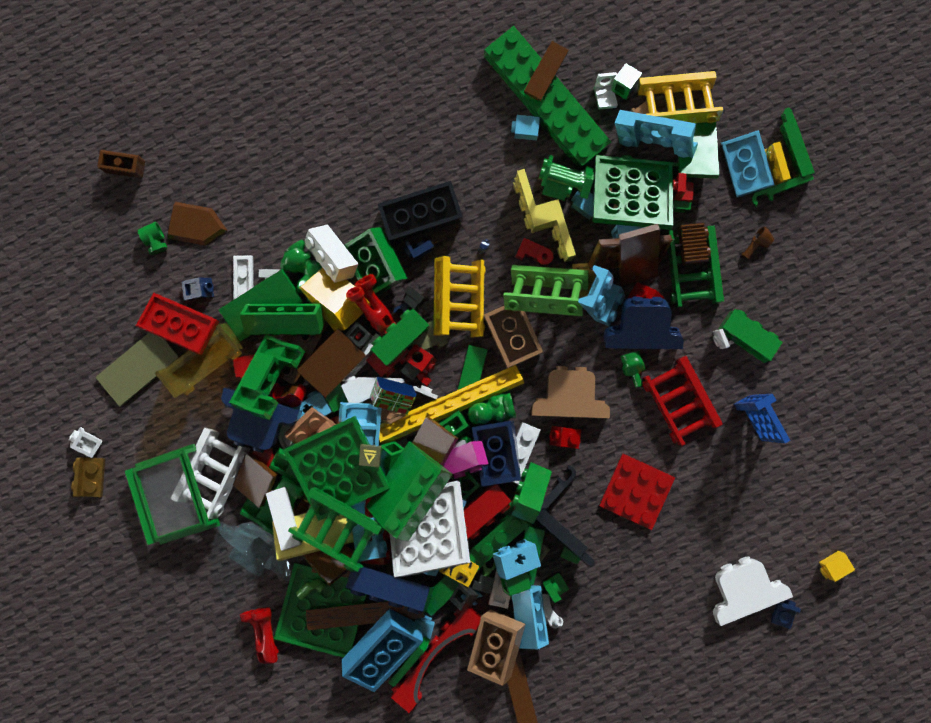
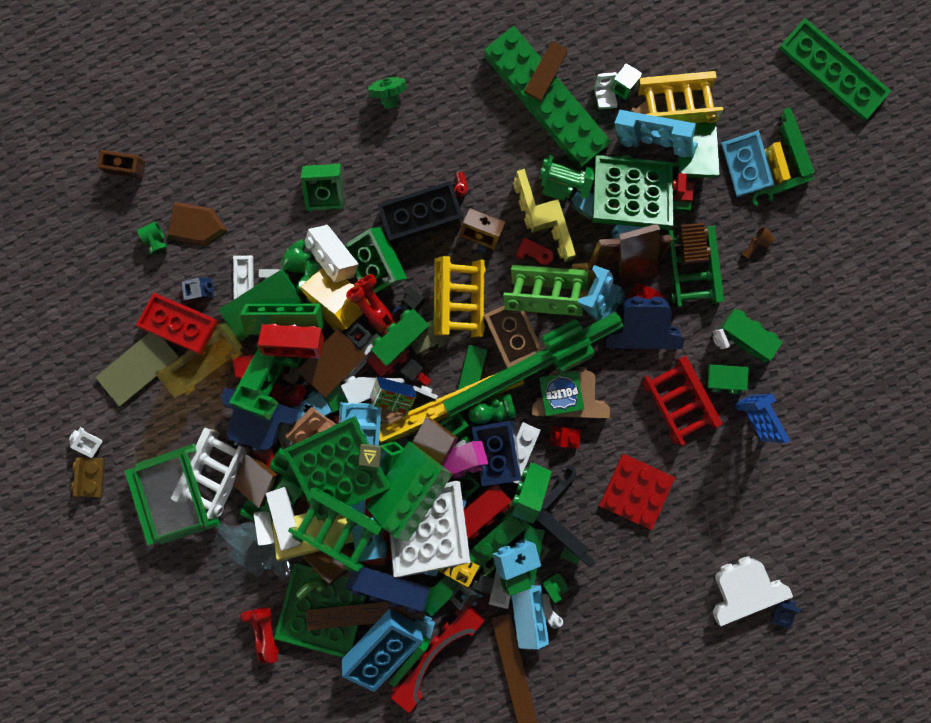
(263, 528): none -> white sticker
(291, 341): none -> red brick
(322, 187): none -> green slope
(388, 91): none -> green plant
(421, 249): dark blue bracket -> none
(426, 365): red bracket -> none
(461, 186): none -> red arm
(481, 228): none -> reddish brown brick
(496, 647): medium nougat brick -> none
(525, 127): medium azure brick -> none
(561, 393): none -> tile
(564, 349): none -> green axle
(633, 366): green piece -> none
(726, 377): none -> green brick
(834, 69): none -> green plate
(836, 566): yellow brick -> none

